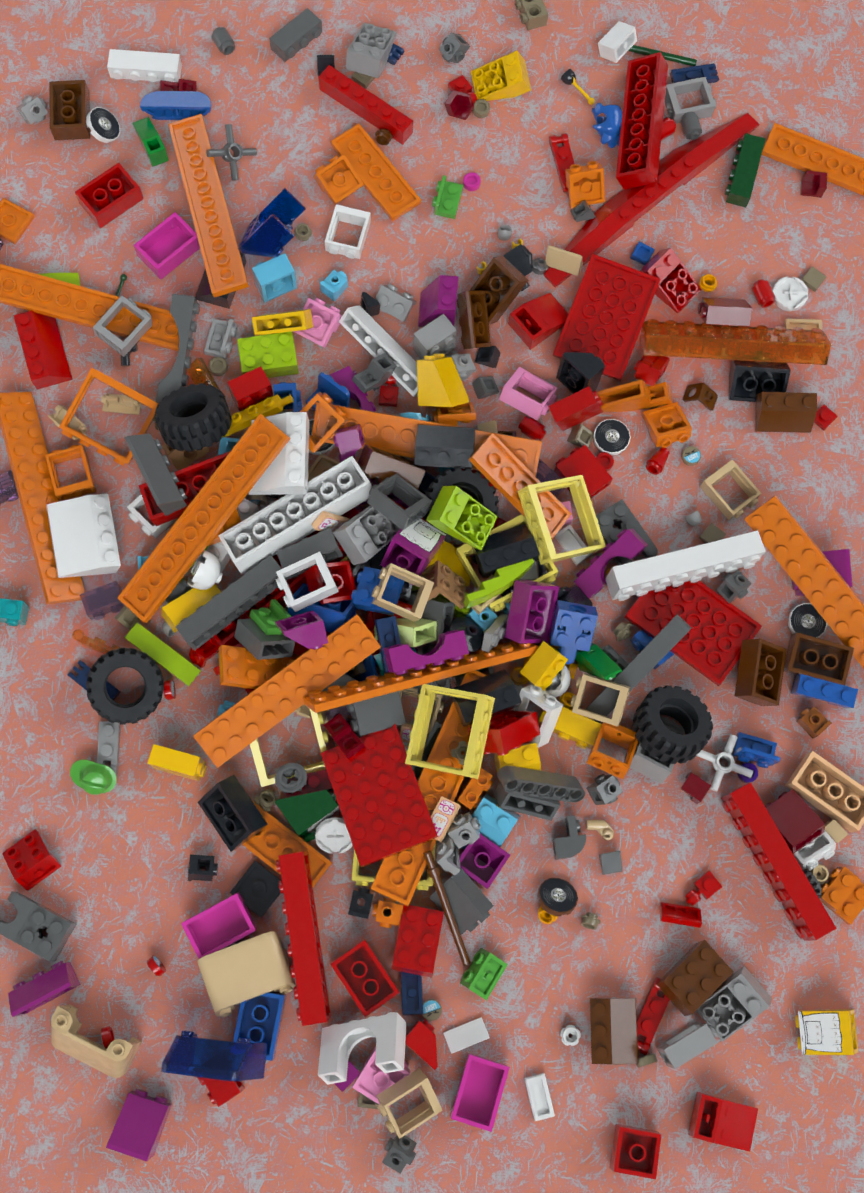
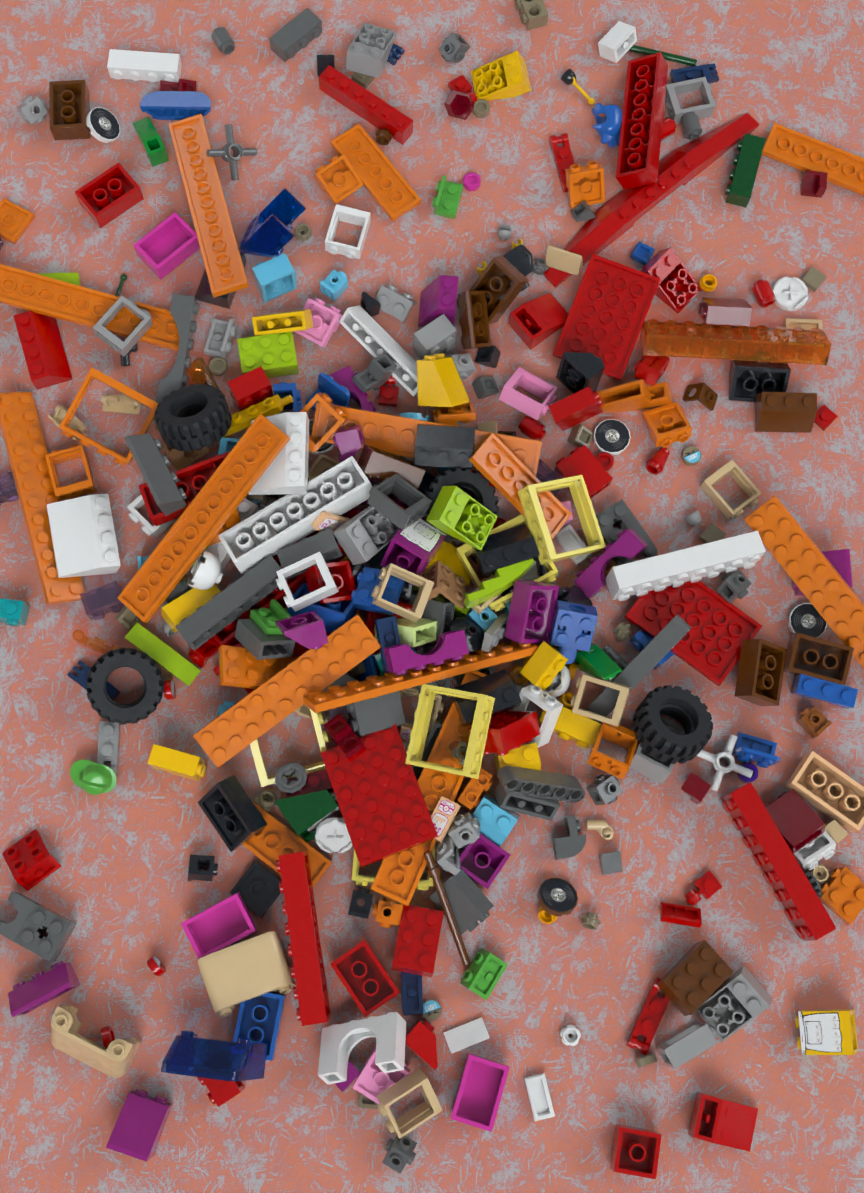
(613, 1031): slope -> none

